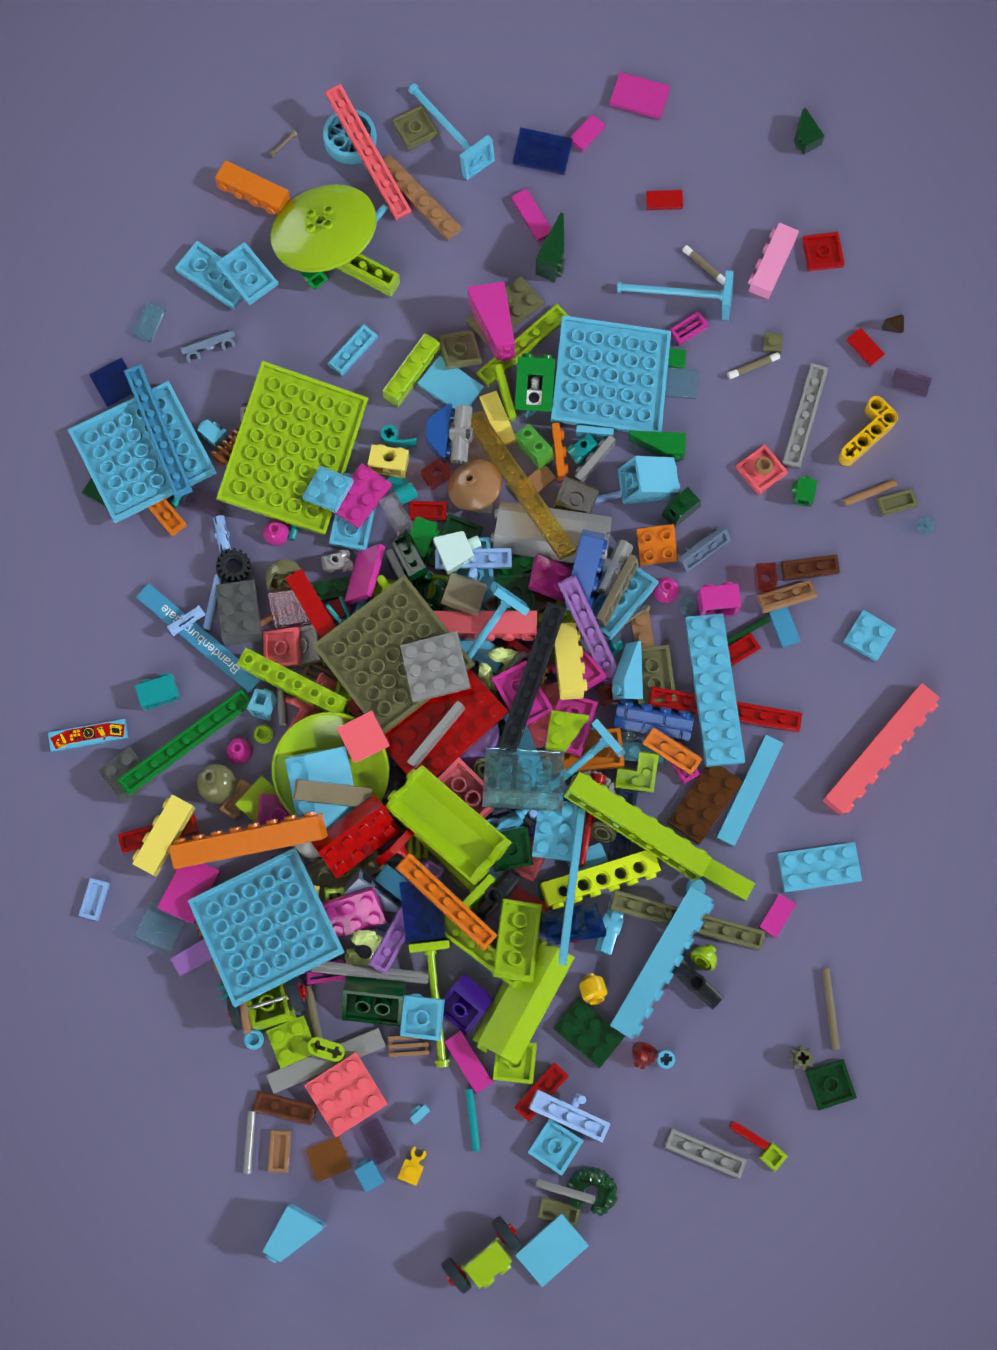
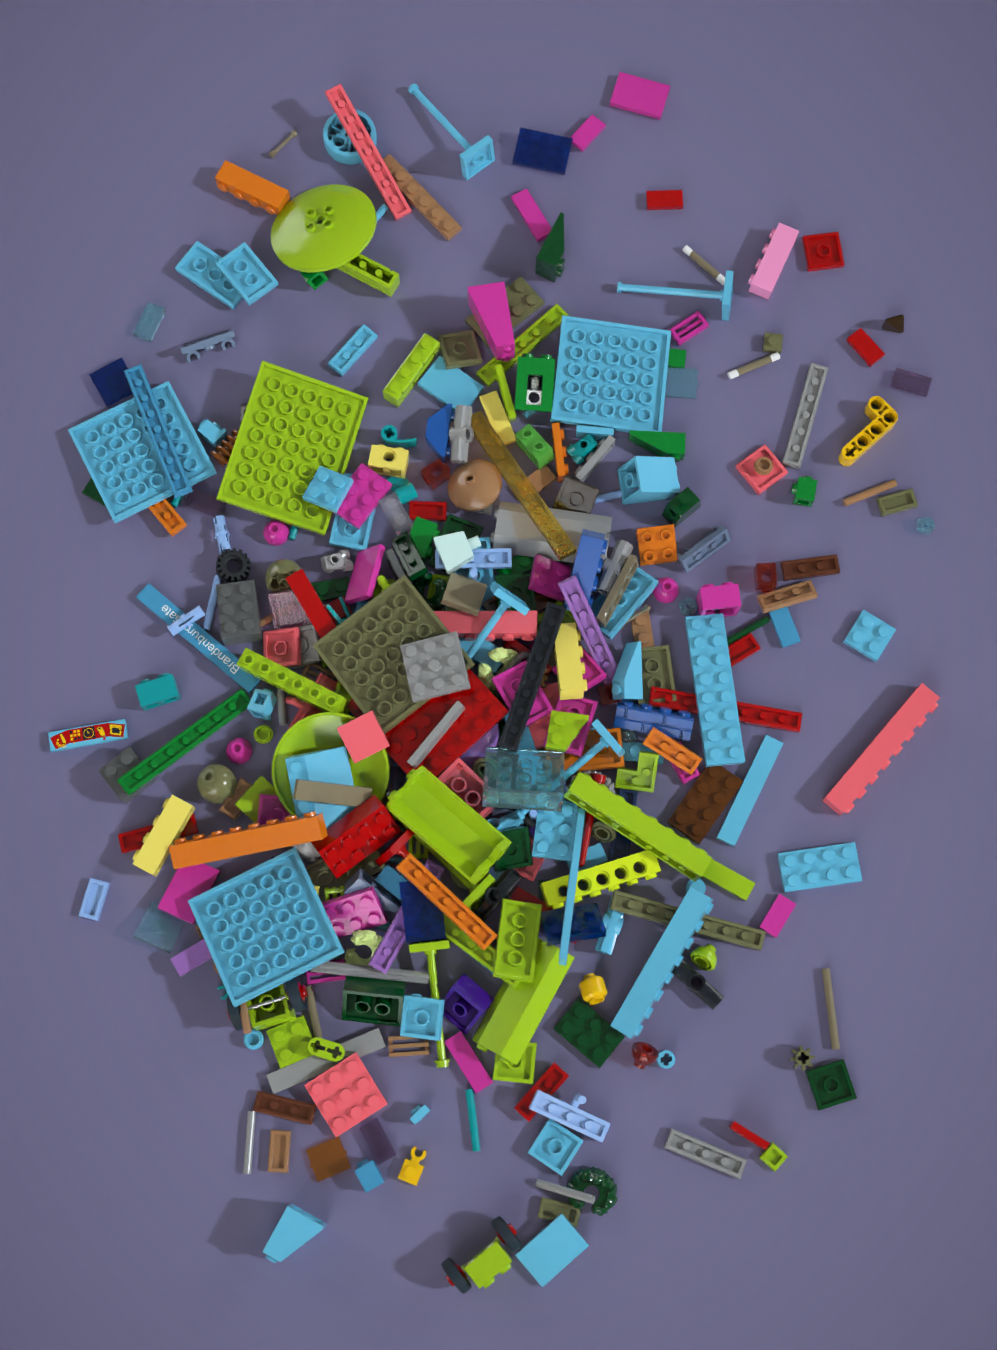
(415, 127): olive tile -> none
(615, 647): teal arm -> none
(808, 133): dark green slope -> none

